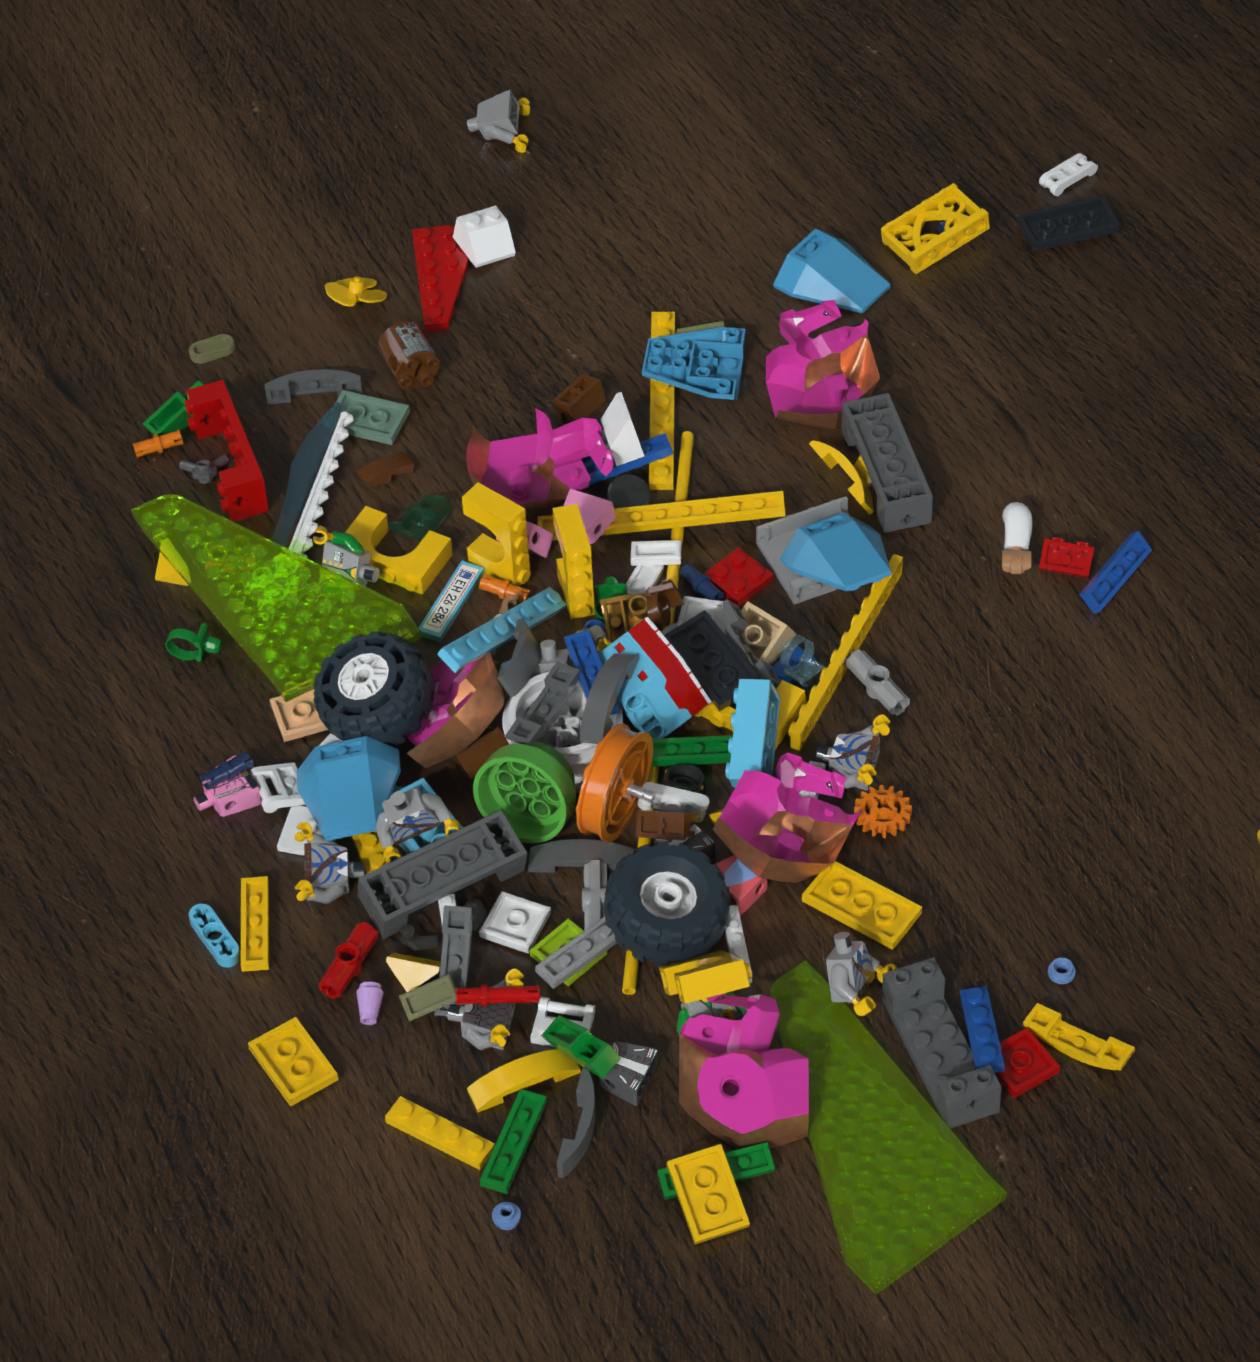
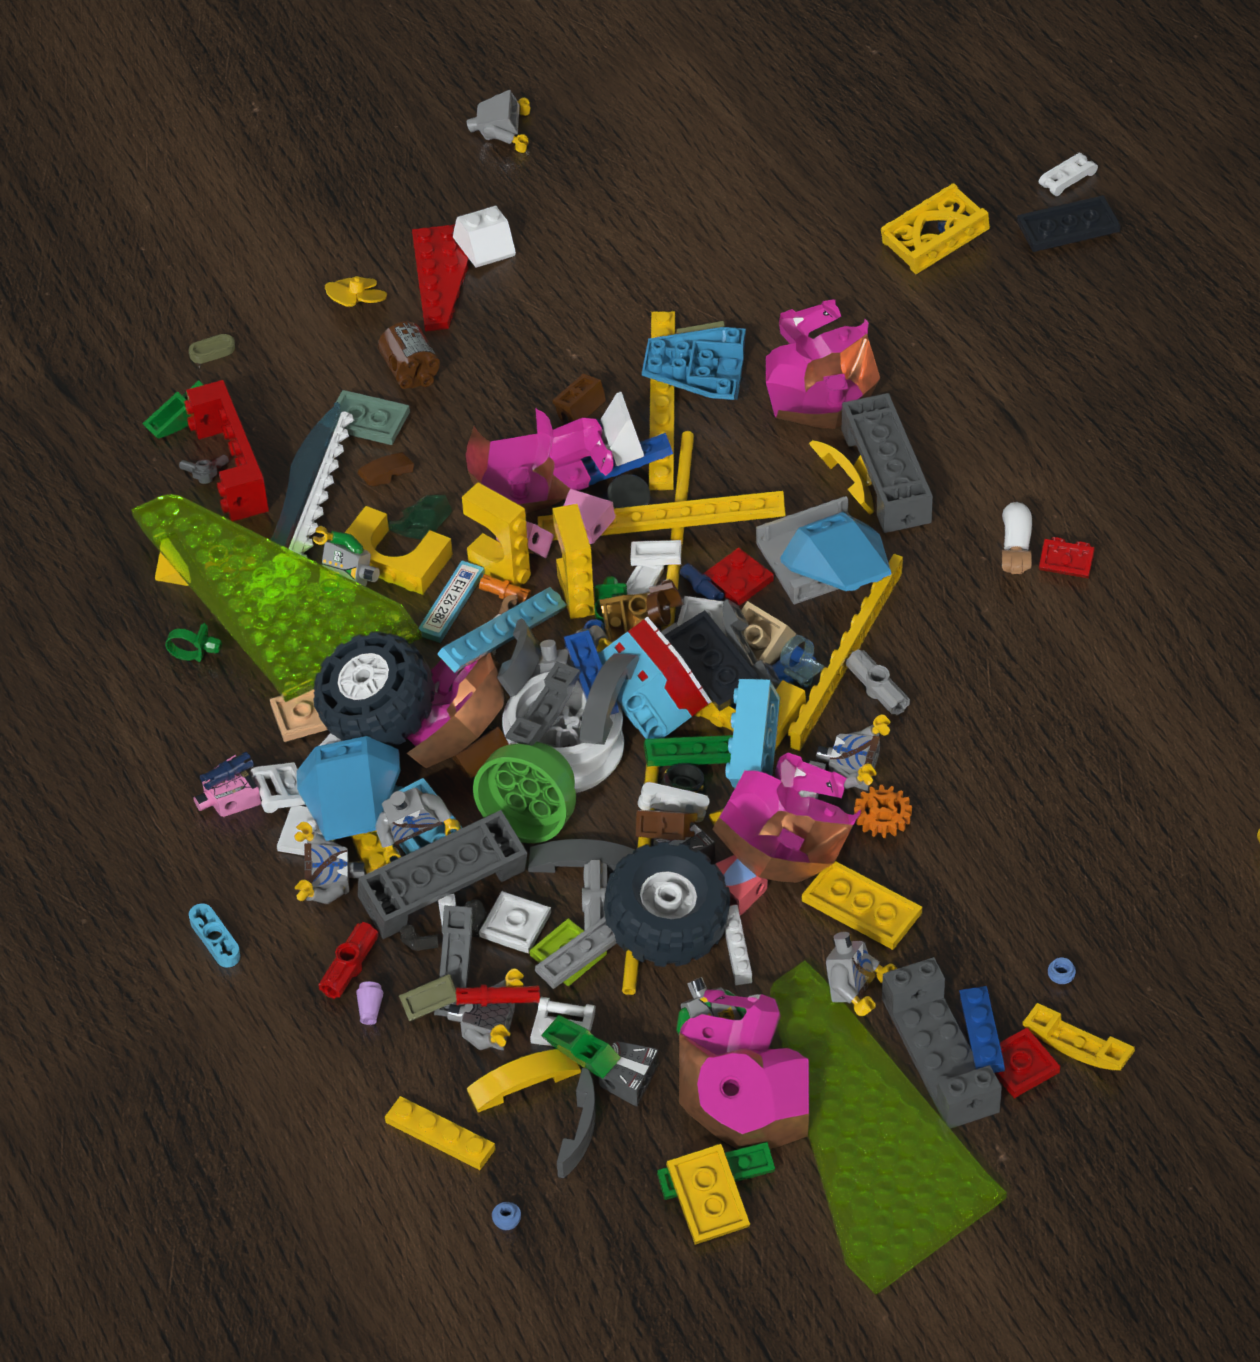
(158, 443): orange pin -> none
(254, 924): yellow plate -> none
(293, 1061): yellow plate -> none
(311, 382): dark grey slope -> none
(412, 970): yellow slope -> none
(513, 1141): green plate -> none
(615, 783): orange wheel -> none
(705, 976): yellow arch -> none
(830, 269): dark azure wedge -> none
(1115, 572): blue plate -> none

